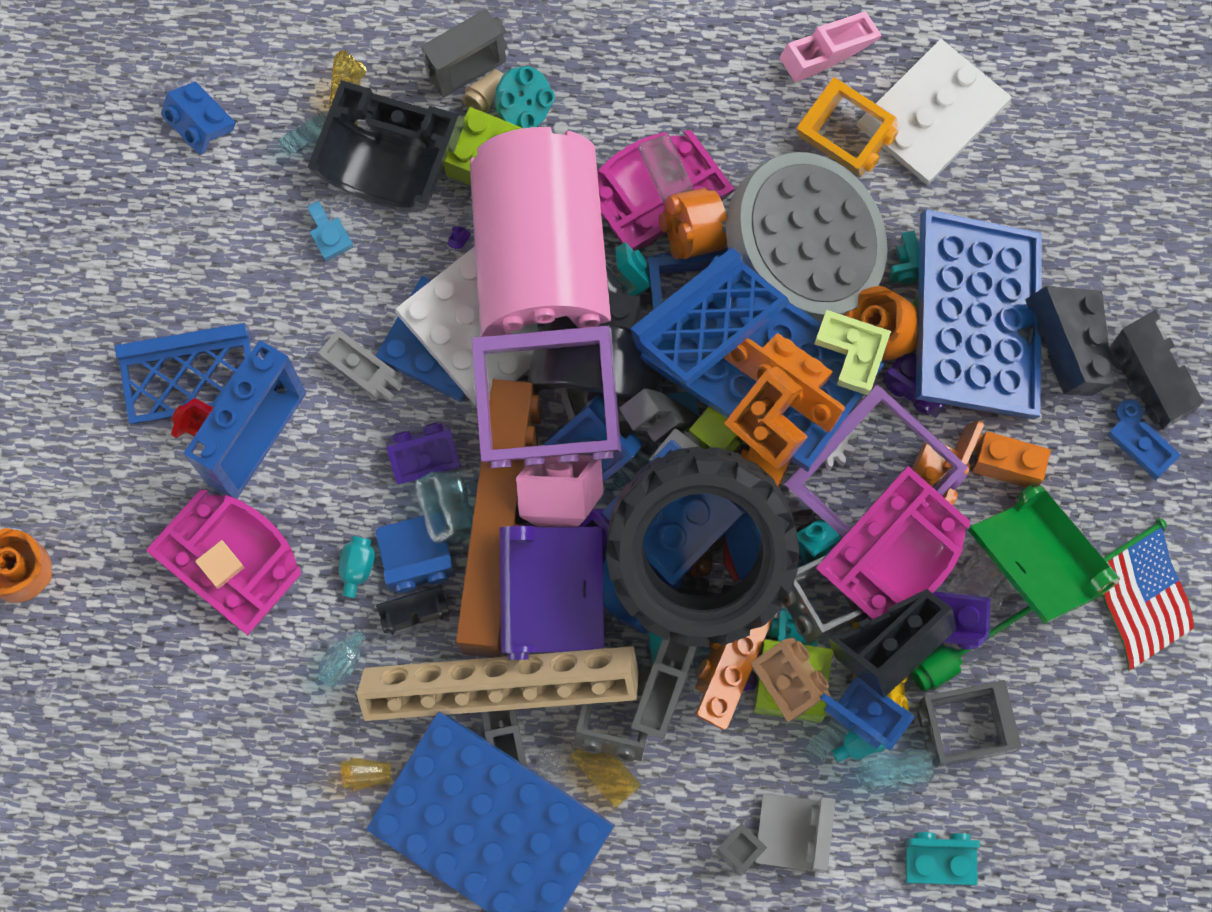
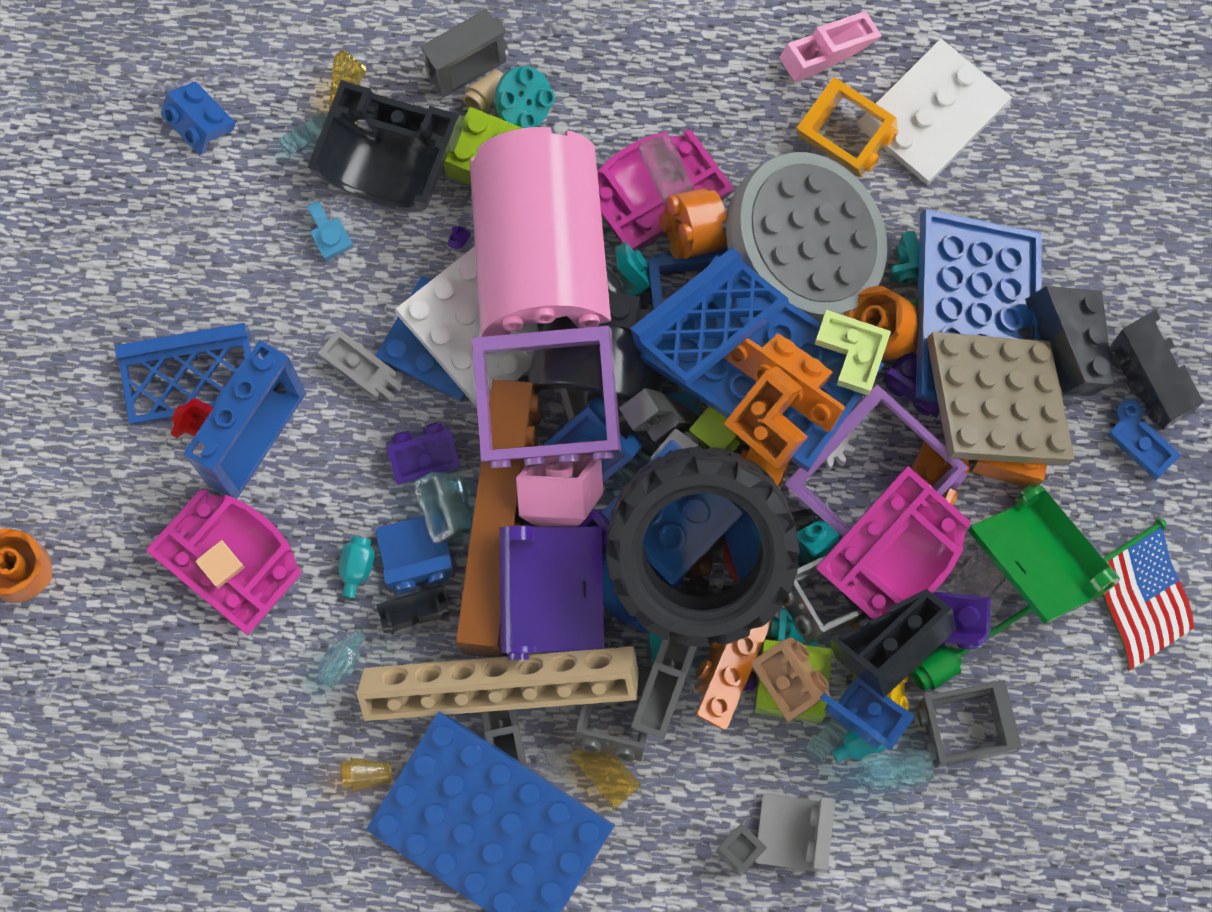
(941, 860): teal bracket -> none
(999, 399): none -> dark tan plate

